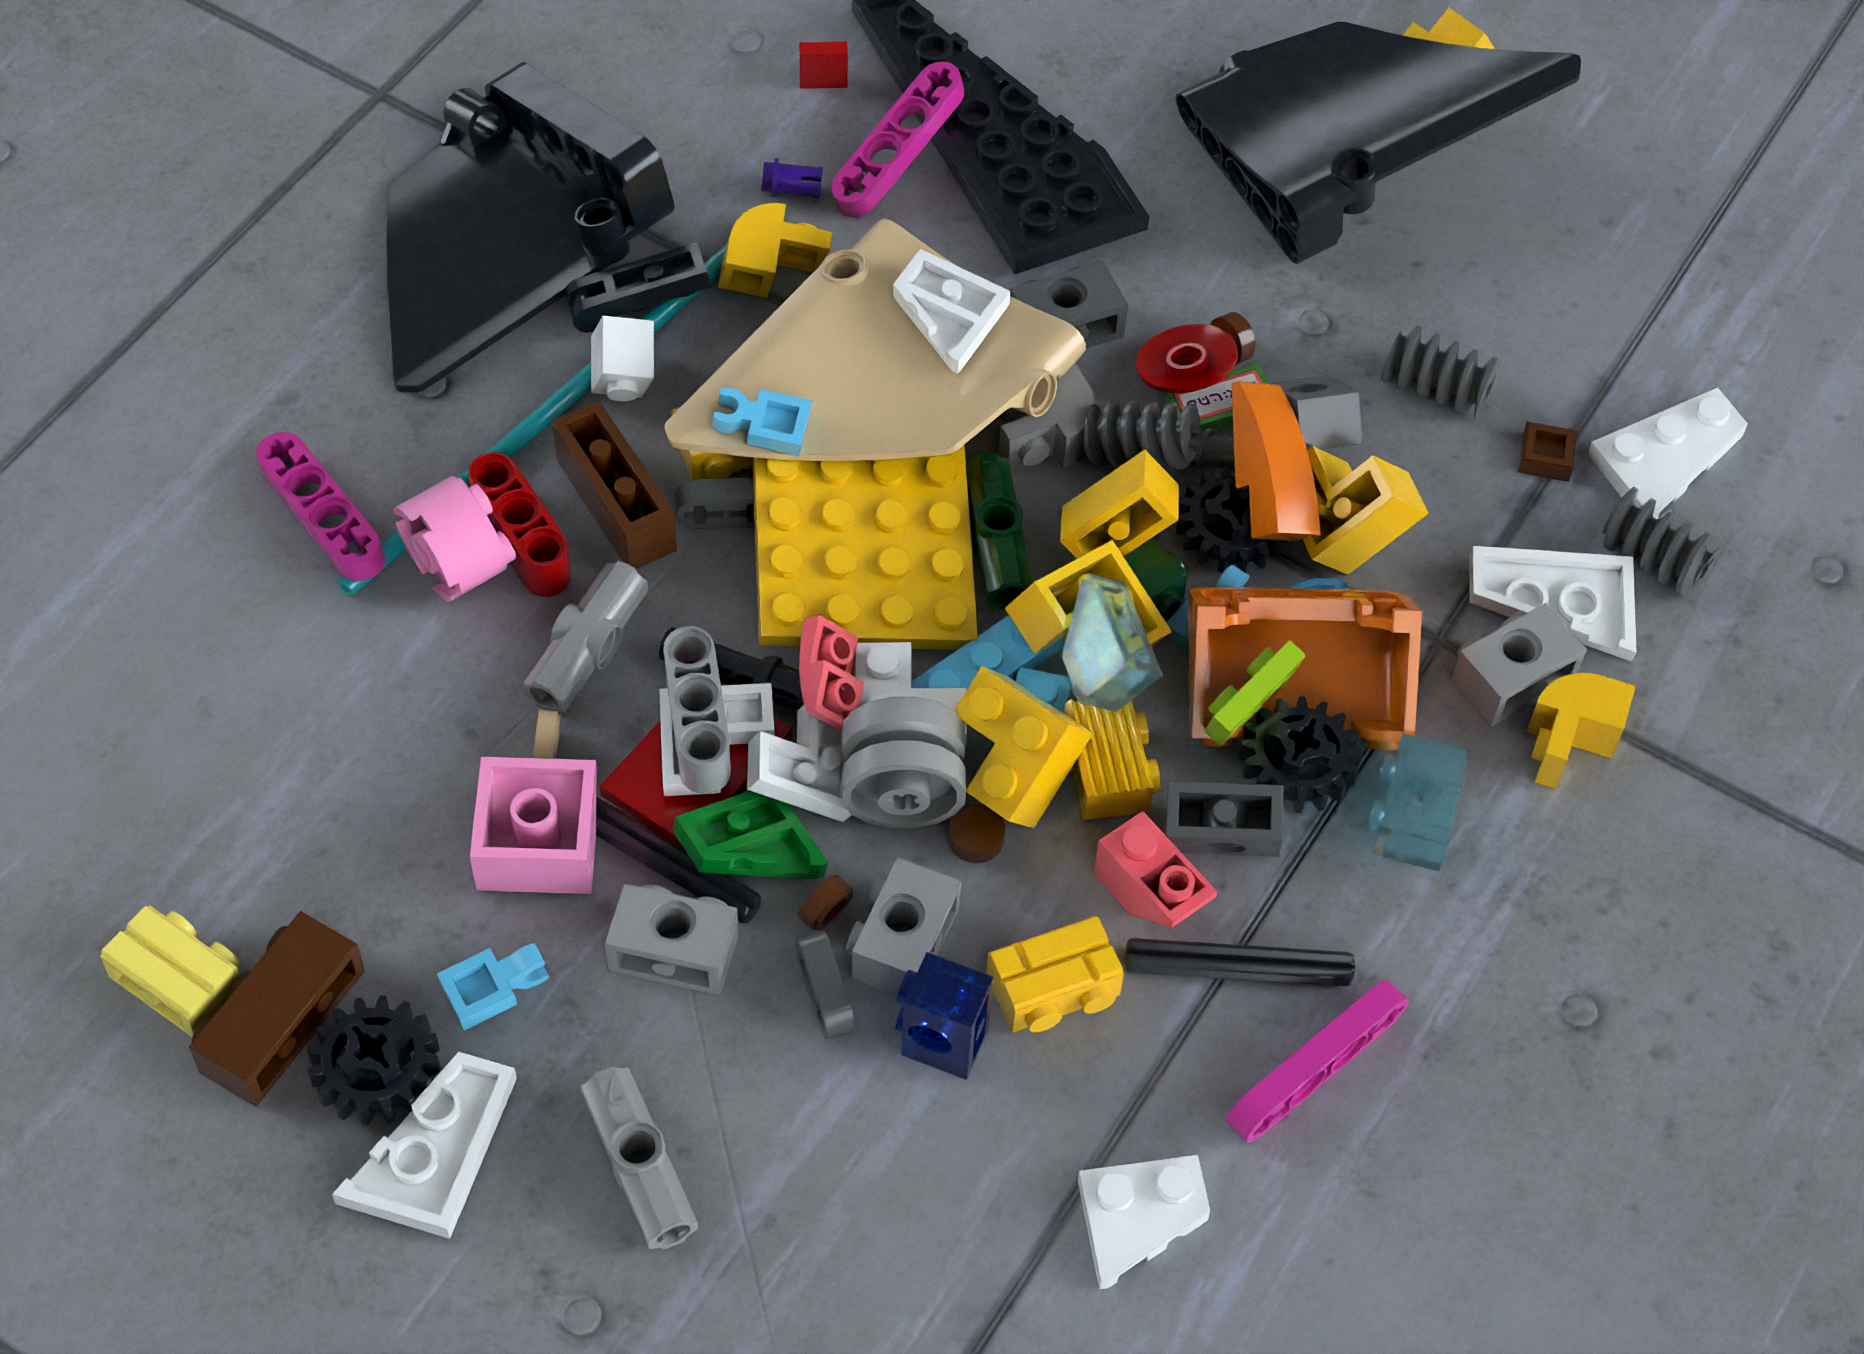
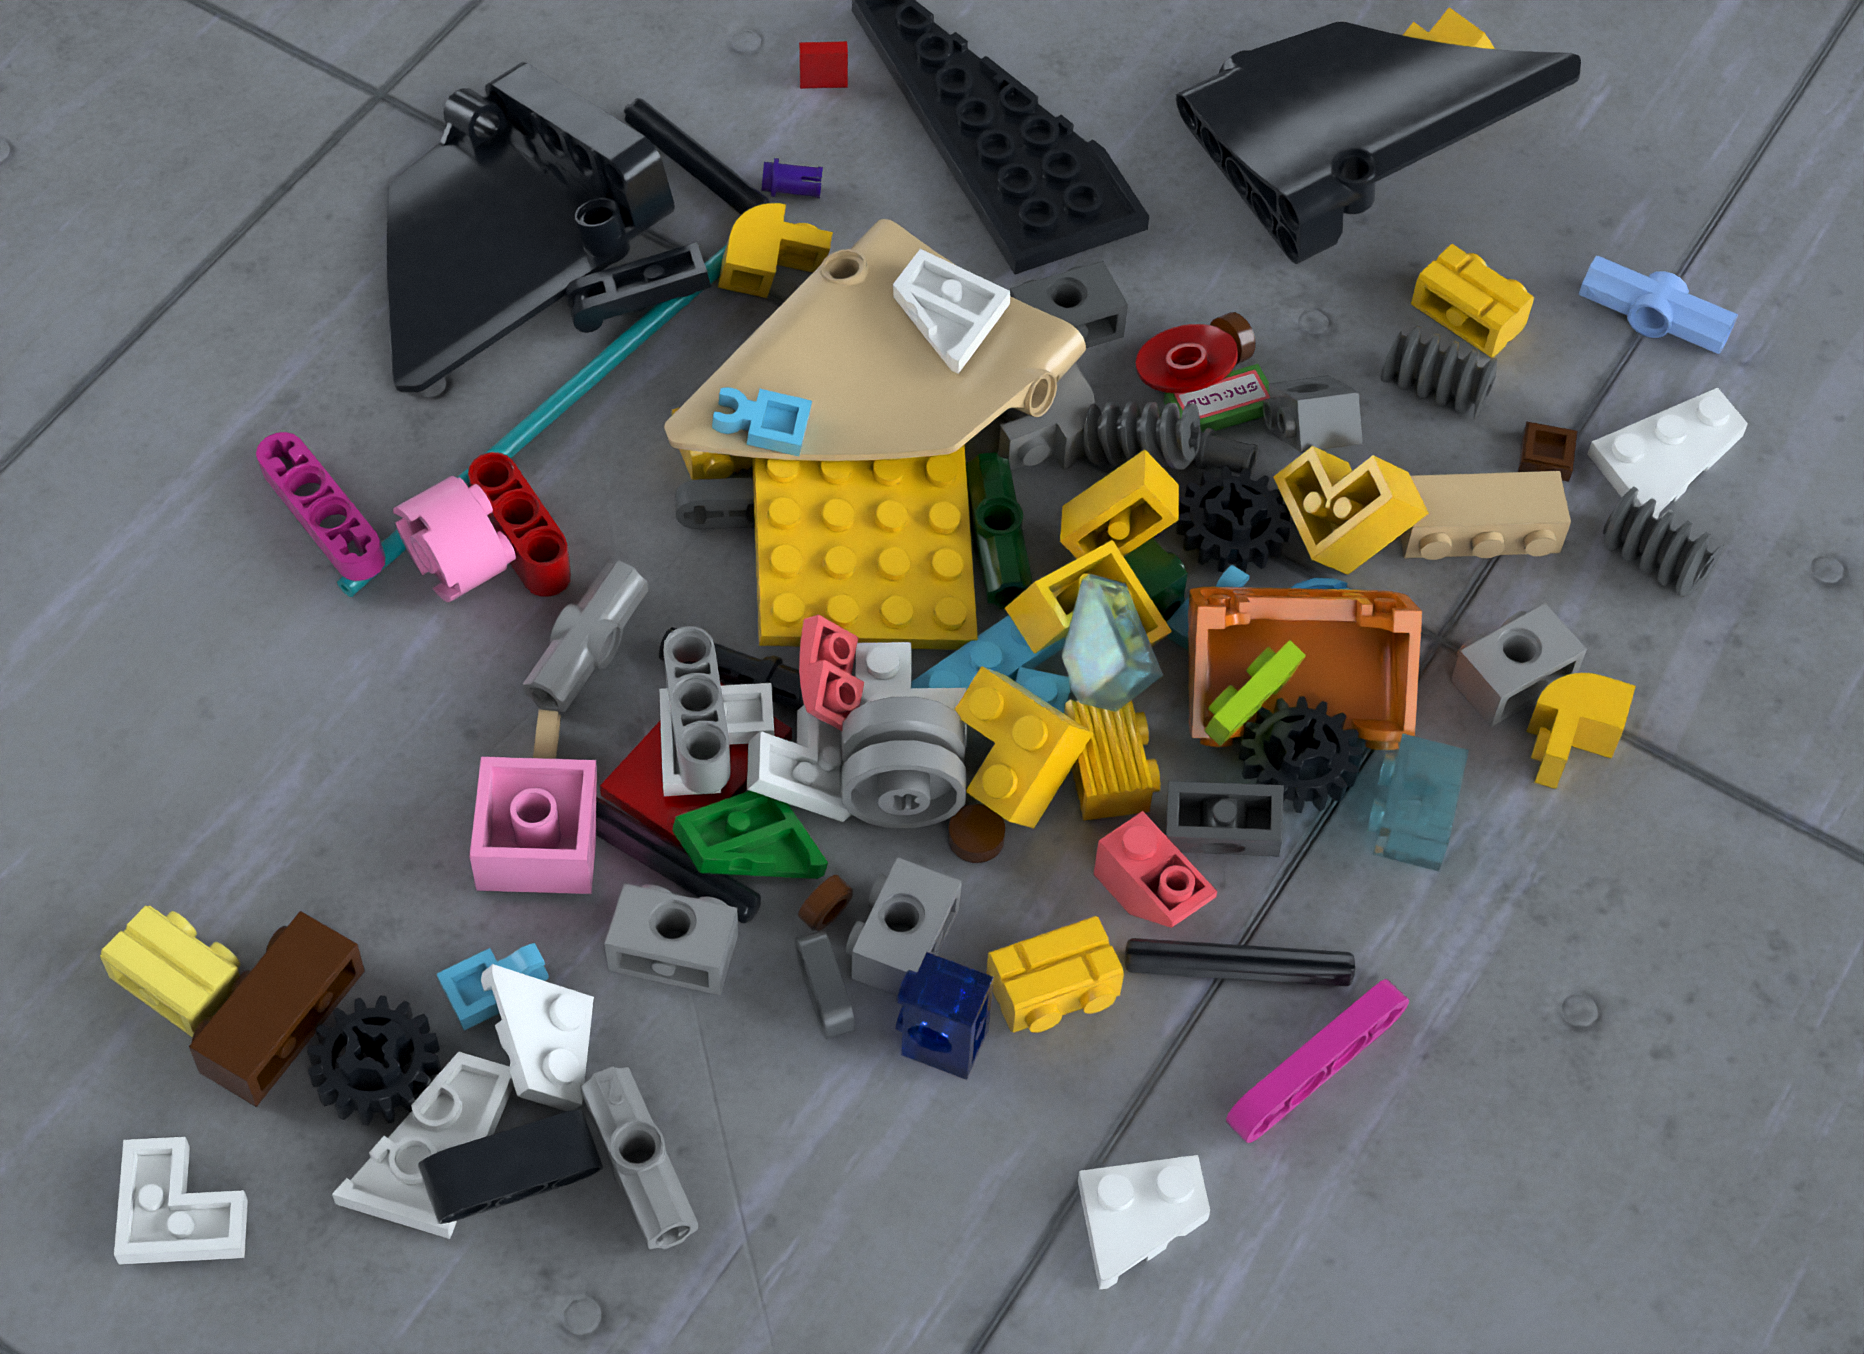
(165, 1222): none -> white plate
(509, 1166): none -> black beam
(543, 1034): none -> white wing
(614, 485): reddish brown brick -> none
(622, 357): white brick -> none
(692, 156): none -> black axle
(890, 135): dark pink beam -> none
(1273, 464): orange slope -> none
(1472, 300): none -> yellow brick
(1489, 515): none -> tan brick
(1584, 590): white wing -> none
(1658, 304): none -> light blue piece

